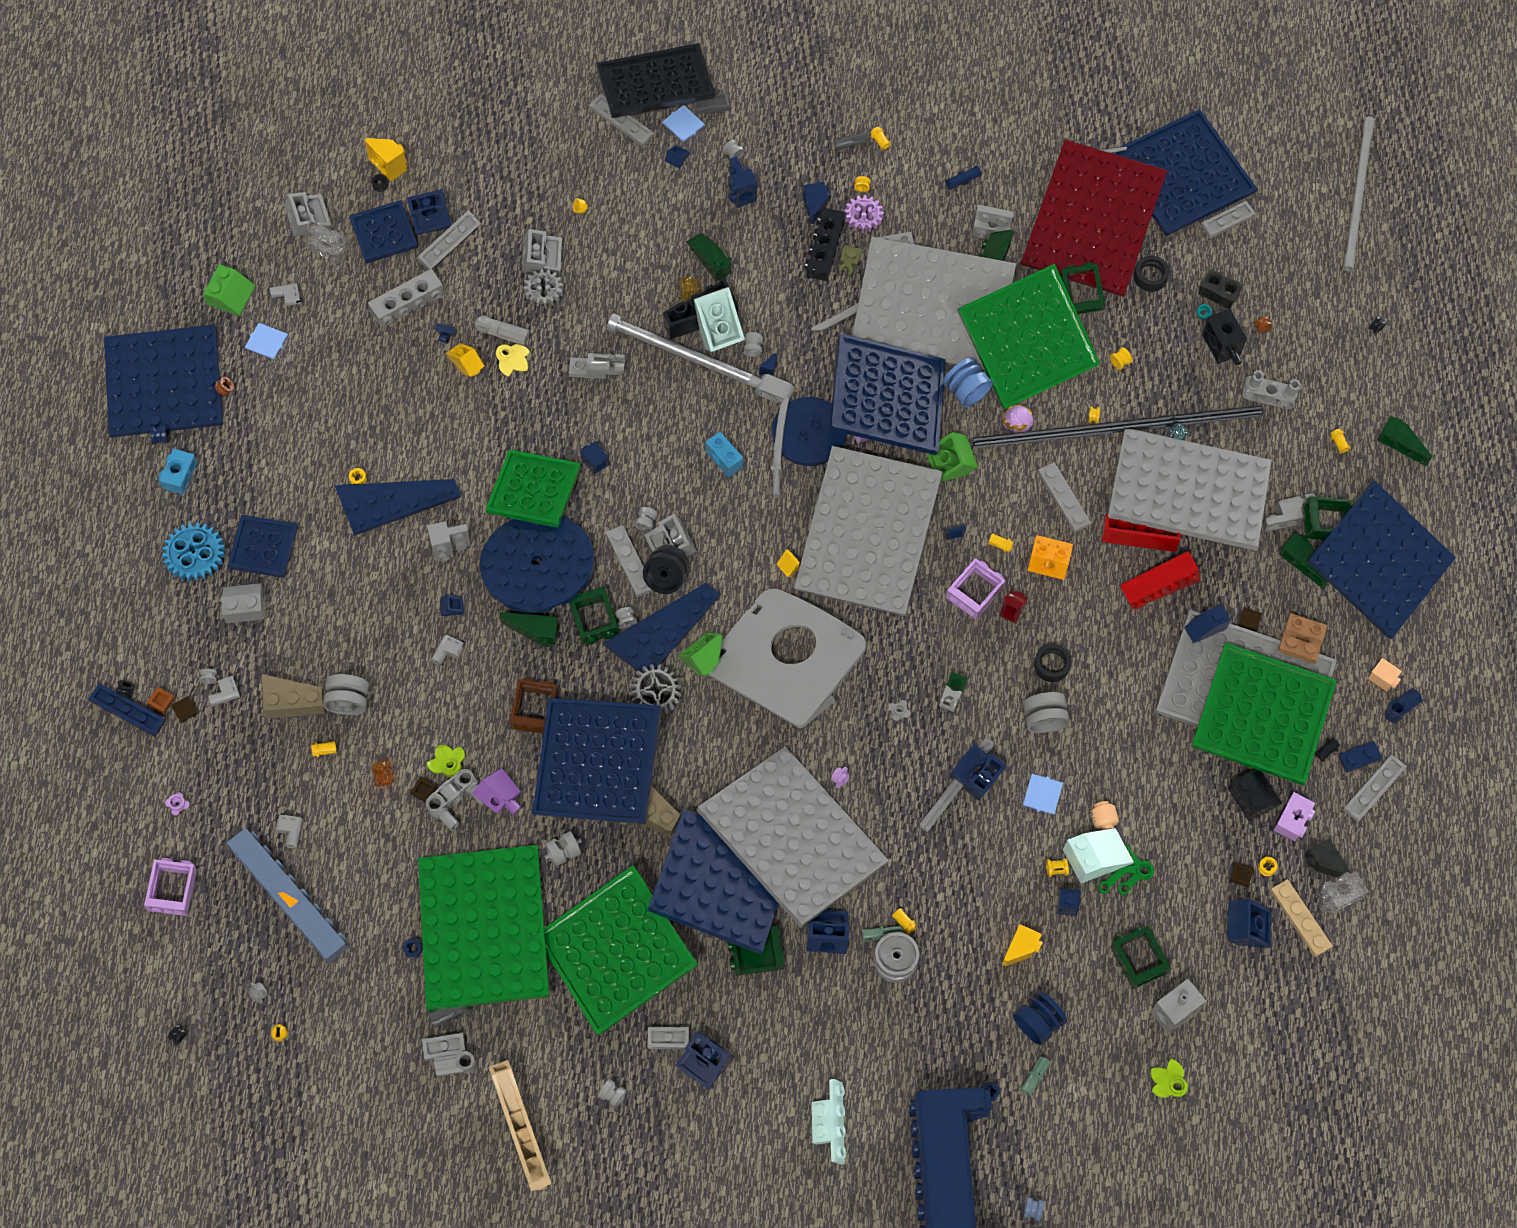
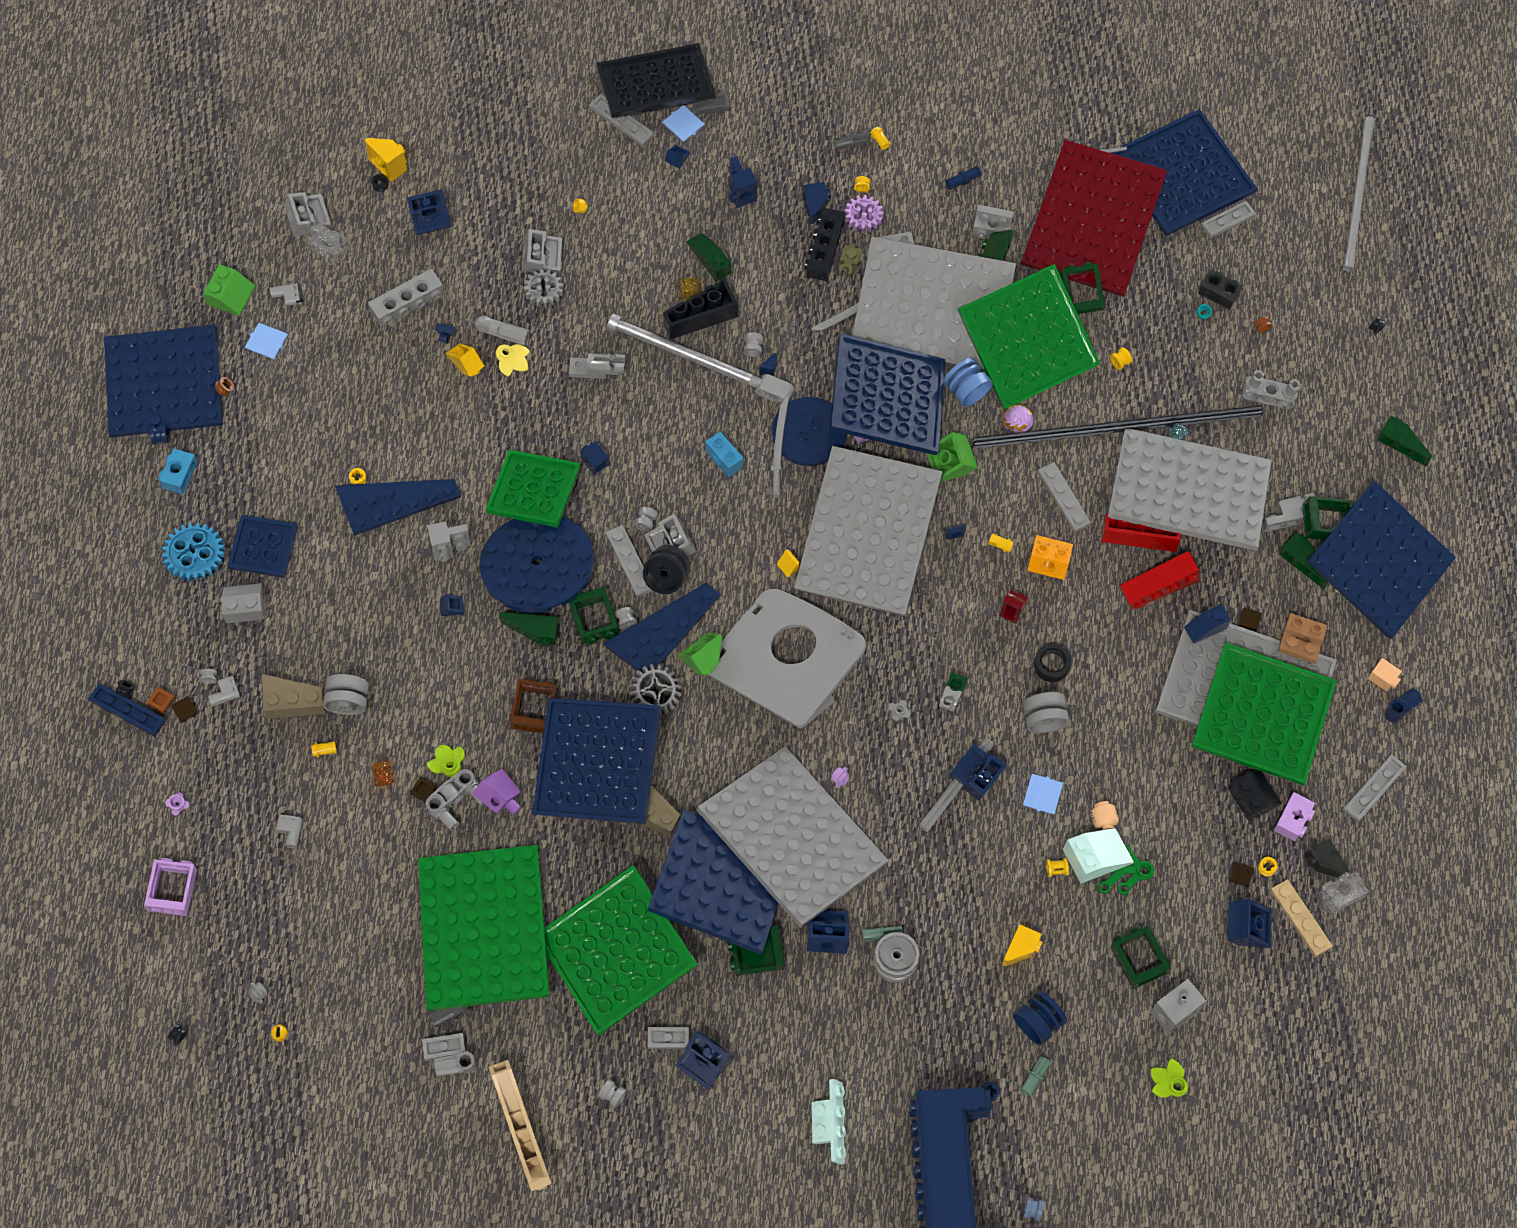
(287, 895): sand blue brick -> none
(383, 231): dark blue plate -> none
(418, 946): dark blue bush -> none
(448, 240): light grey plate -> none
(448, 646): light grey piece -> none
(564, 848): light grey wheel -> none
(718, 320): light aqua slope -> none
(732, 149): light grey wheel -> none
(904, 921): yellow pin -> none
(963, 601): lavender window -> none
(1068, 902): dark blue brick -> none
(1094, 415): yellow bush -> none
(1156, 262): black tyre -> none
(1224, 337): black piece -> none
(1327, 749): black pin -> none
(1340, 441): yellow pin -> none
(1359, 756): dark blue plate -> none

